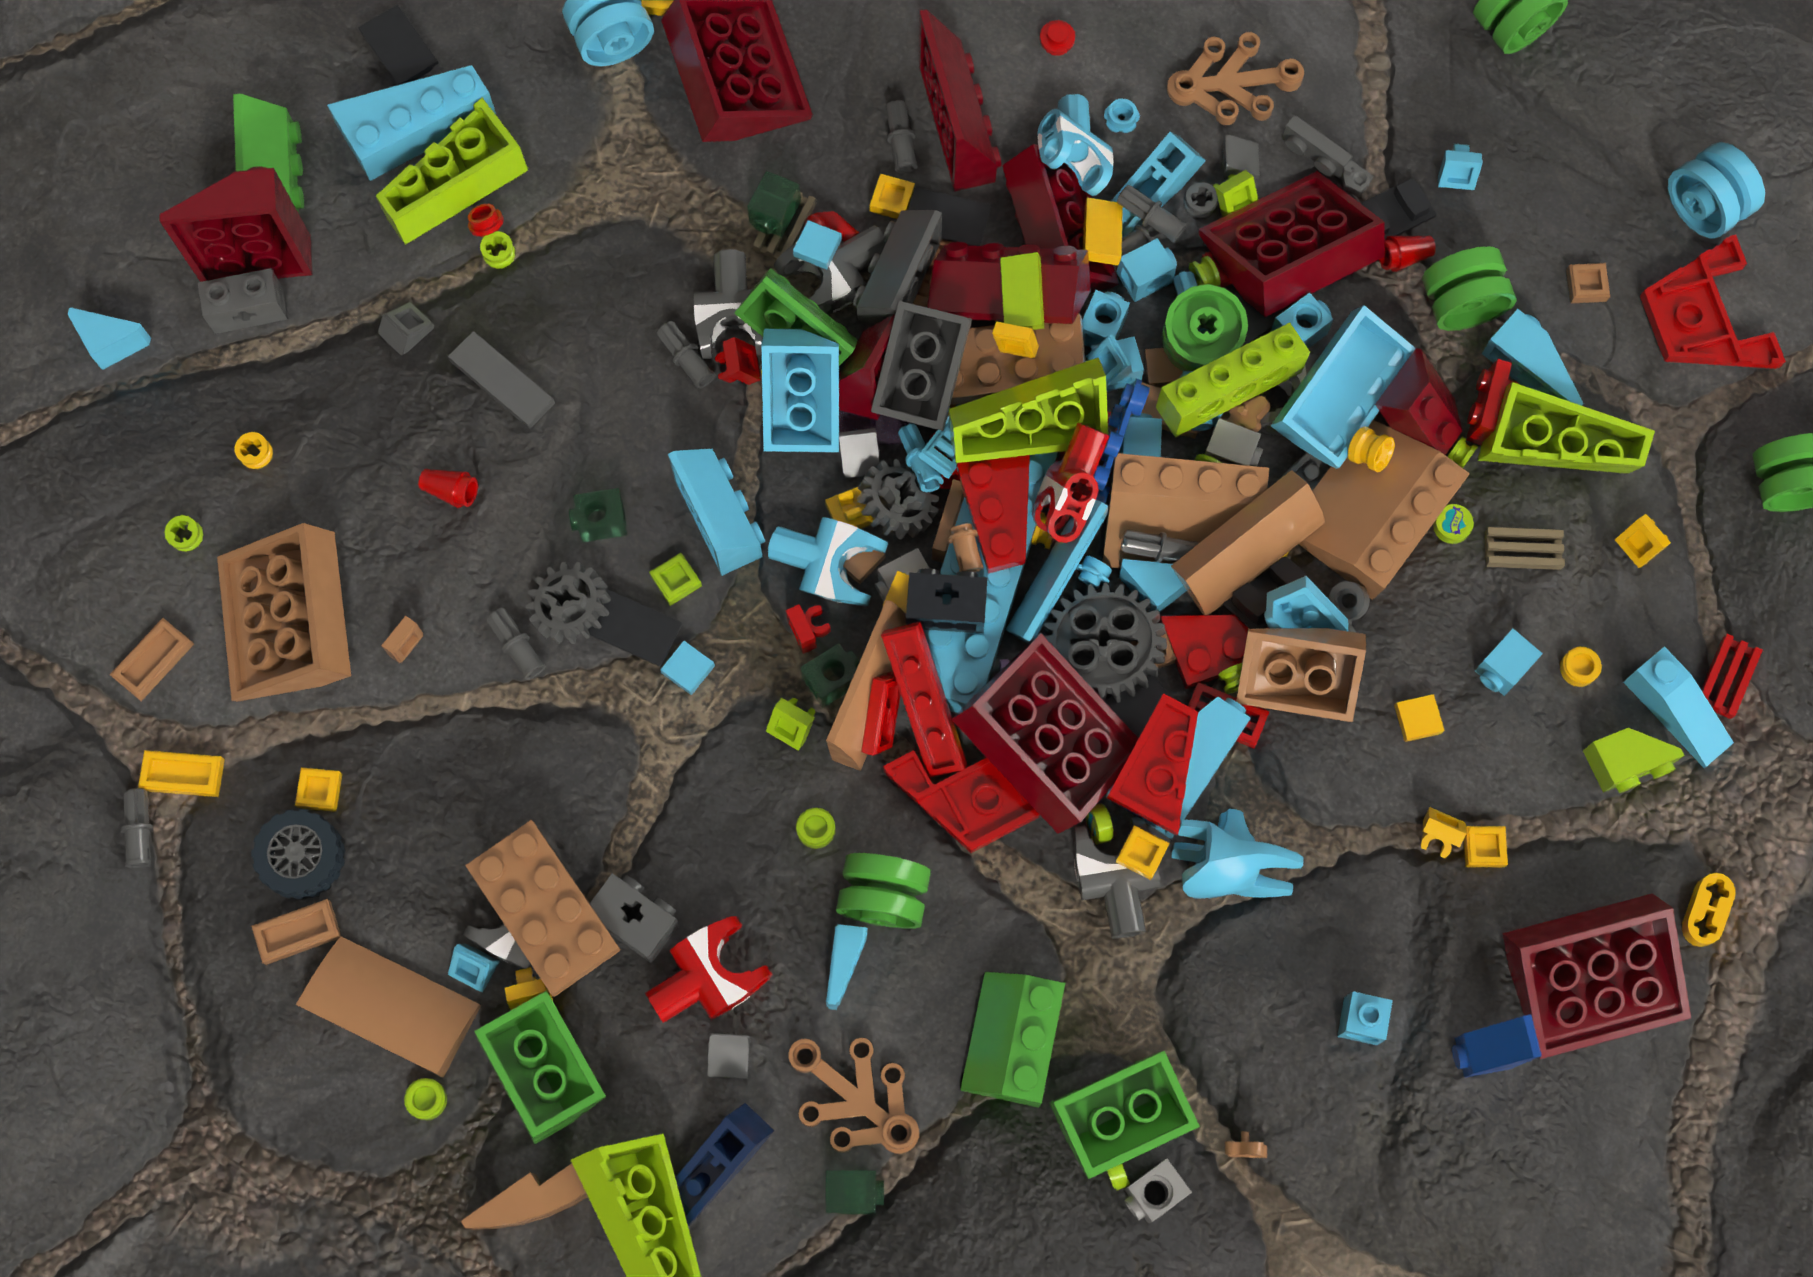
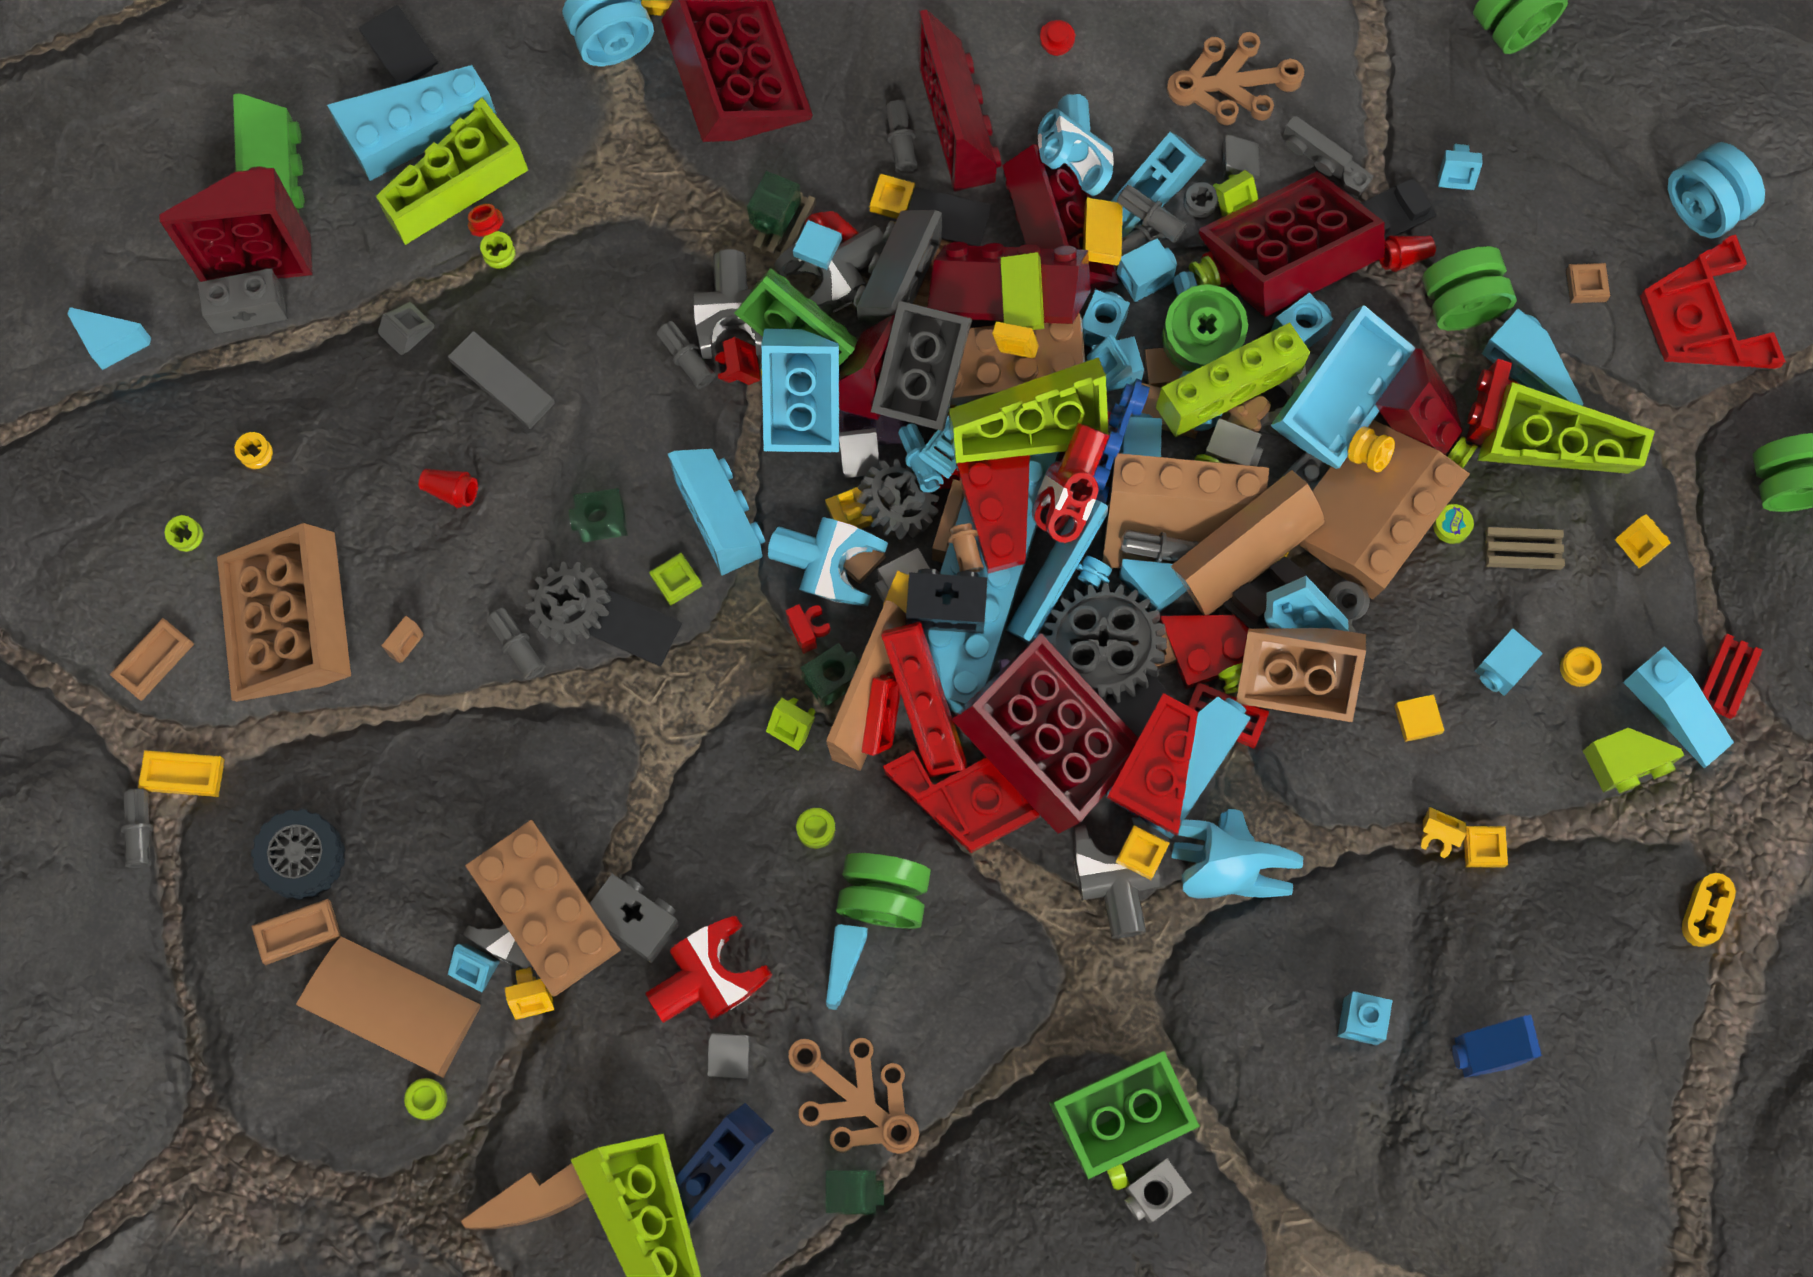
(318, 789): yellow tile -> none
(540, 1066): bright green slope -> none
(687, 667): medium azure tile -> none
(1013, 1037): bright green slope -> none
(1041, 535): yellow bush -> none
(1100, 824): lime tile -> none
(1124, 108): medium azure plate -> none
(1246, 1148): medium nougat piece -> none
(1599, 974): dark red slope -> none

